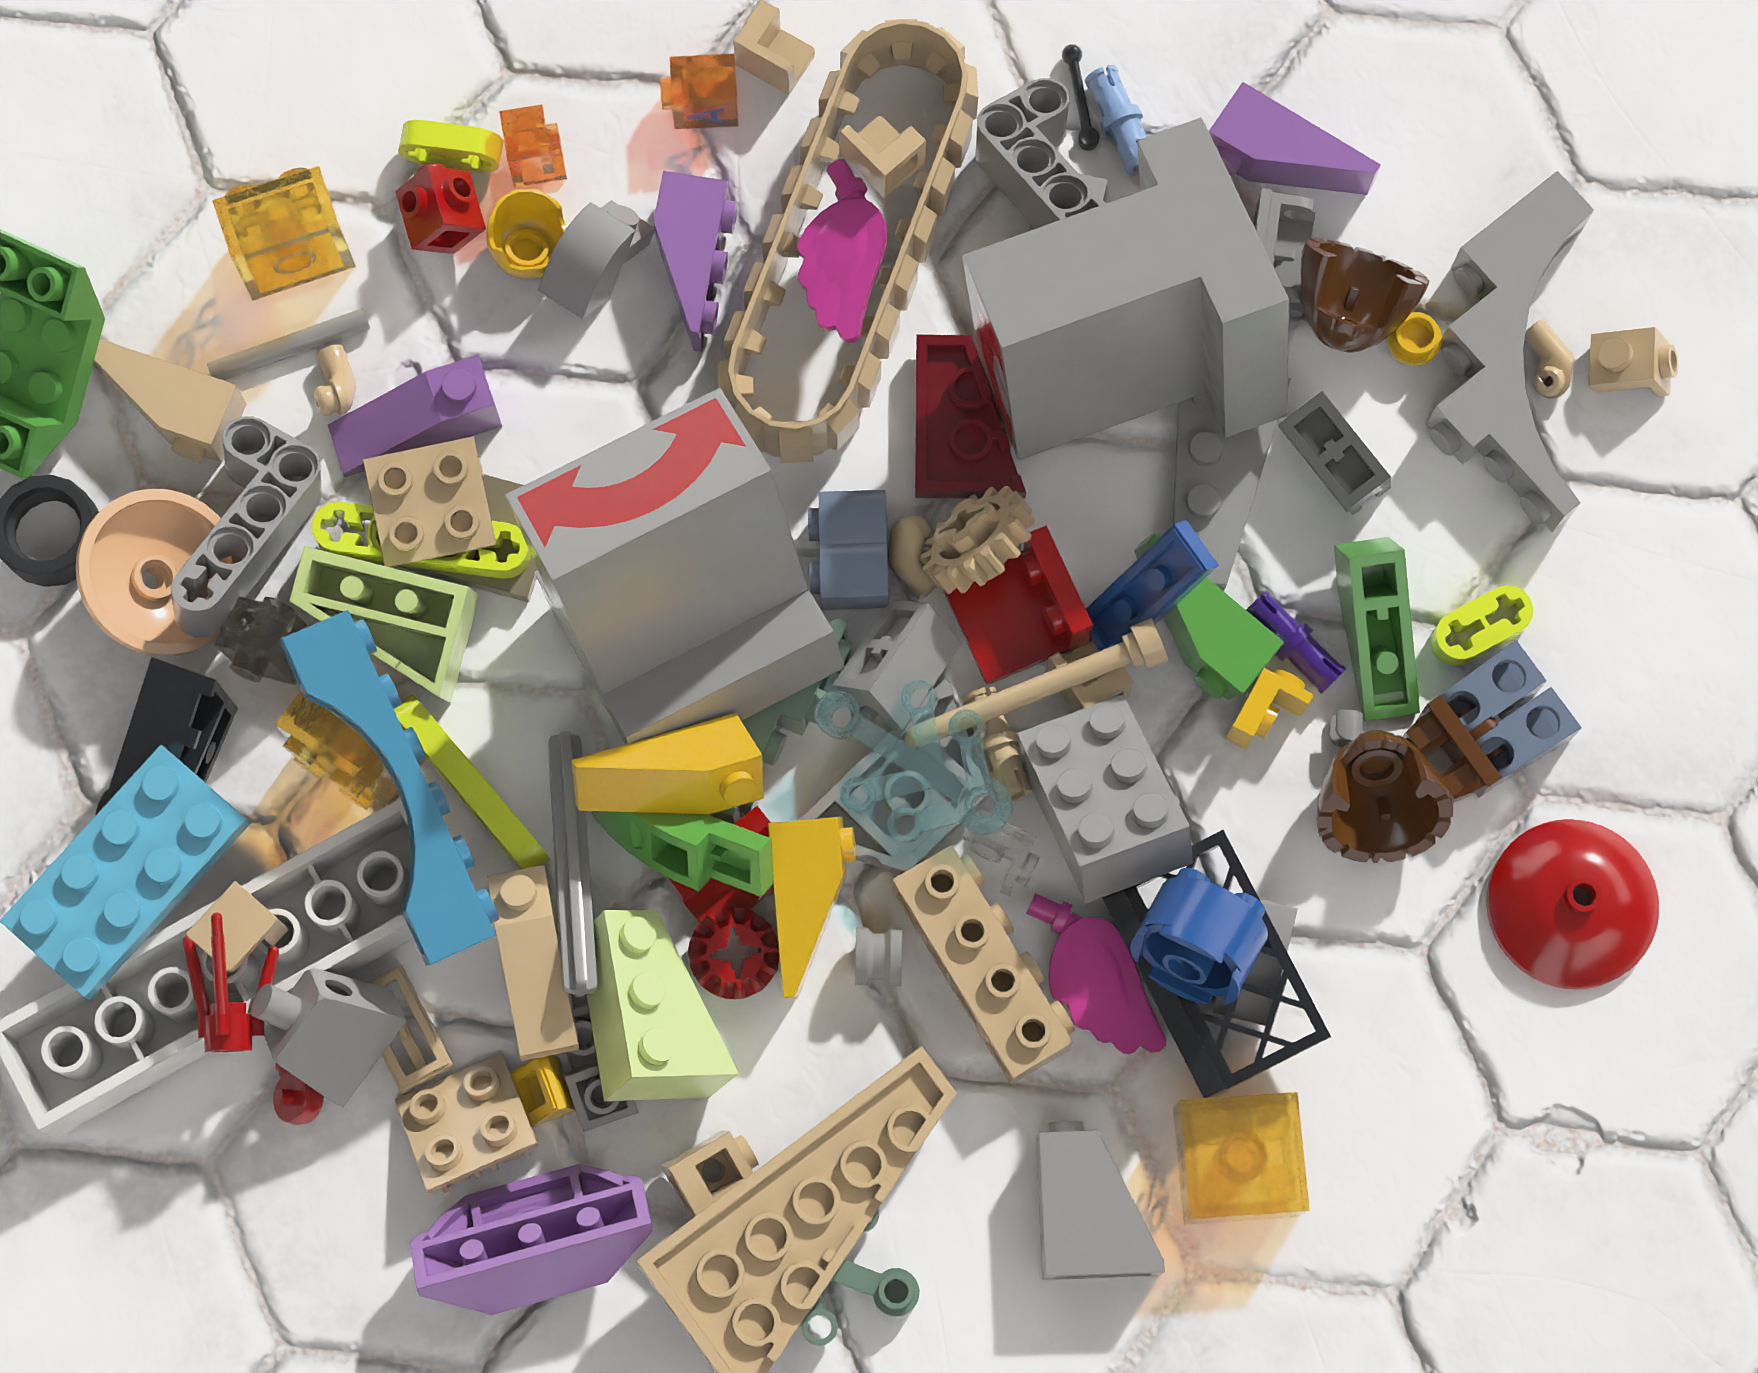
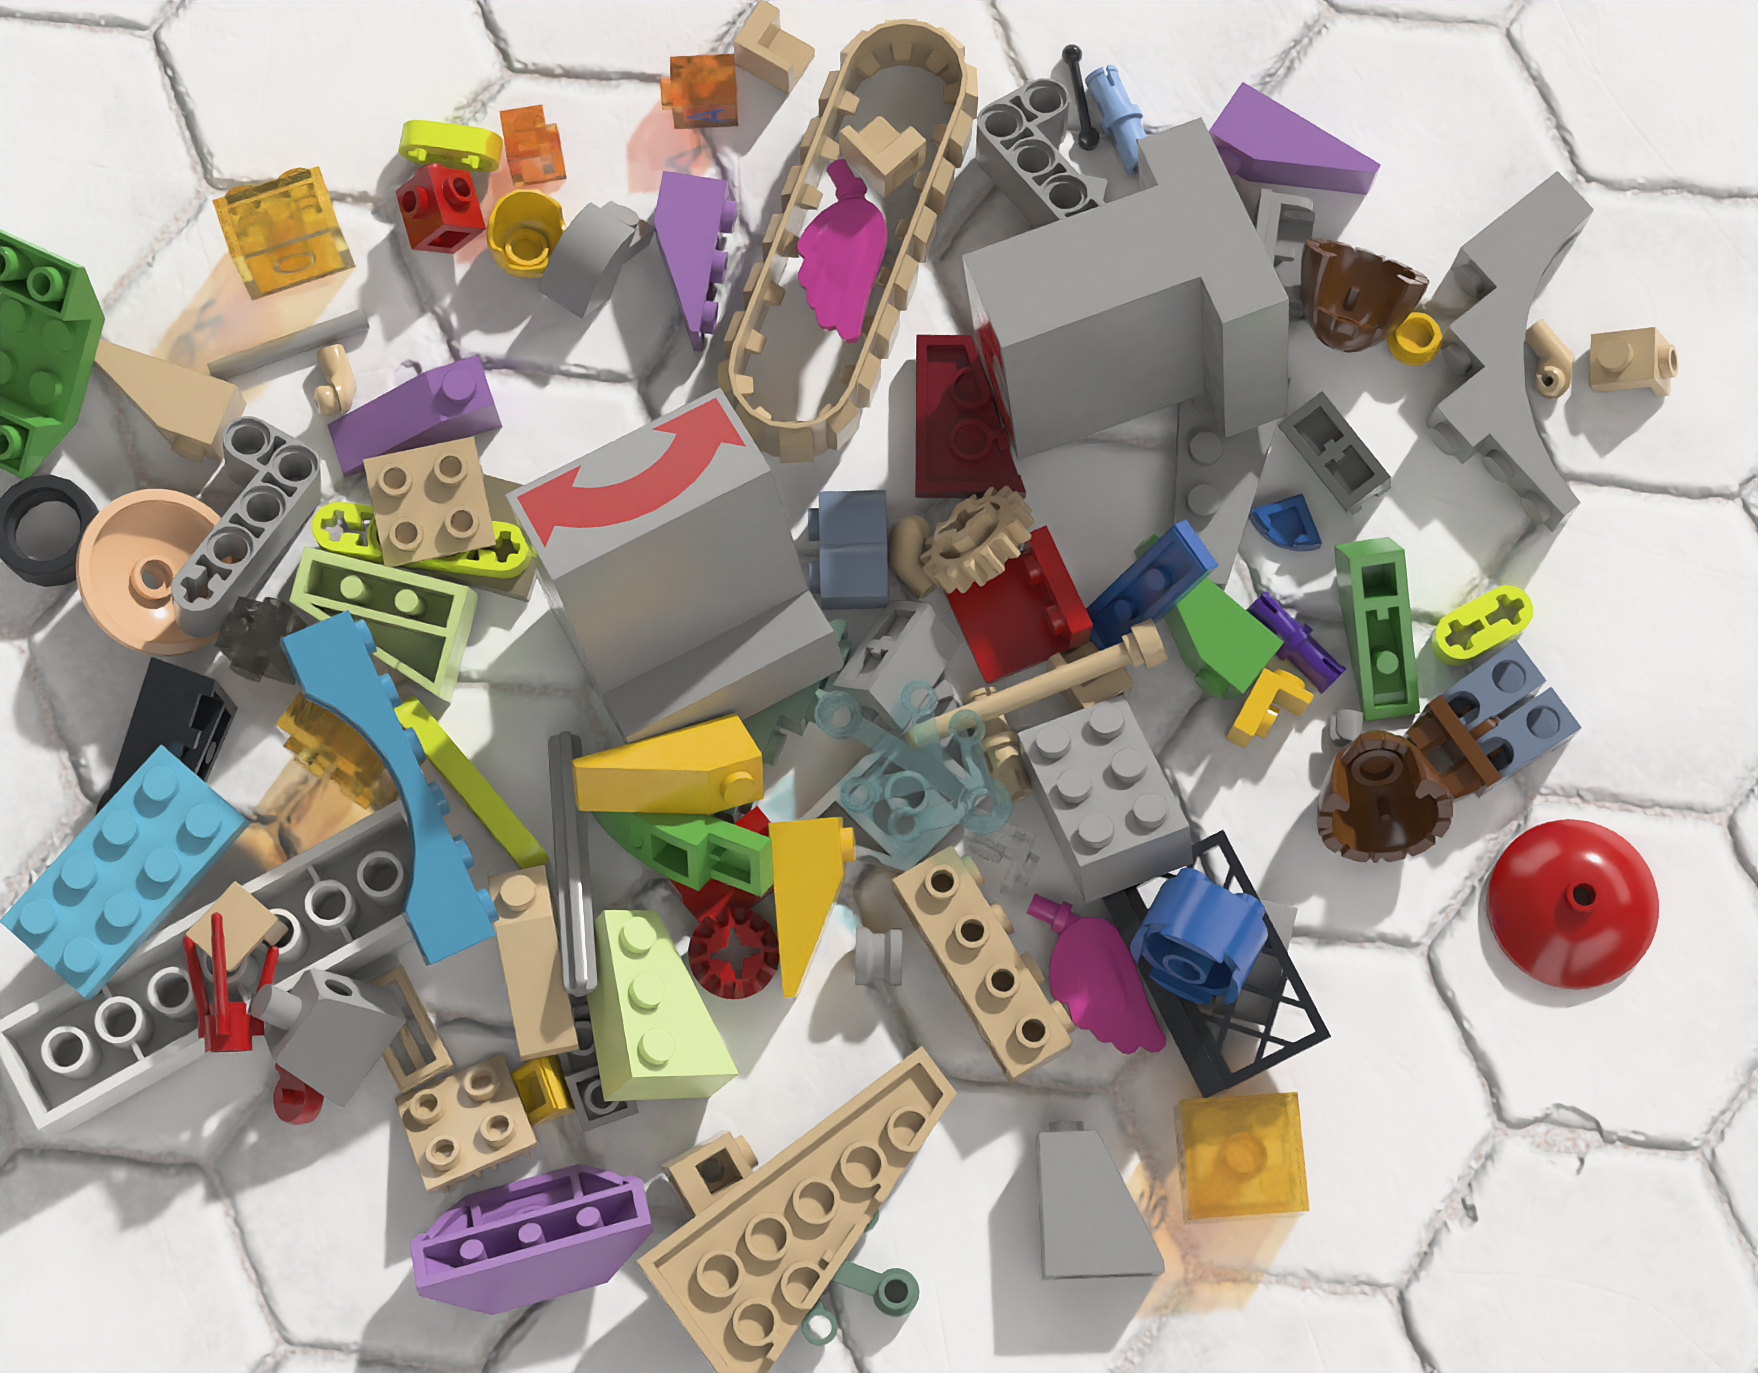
(1287, 524): none -> blue tile

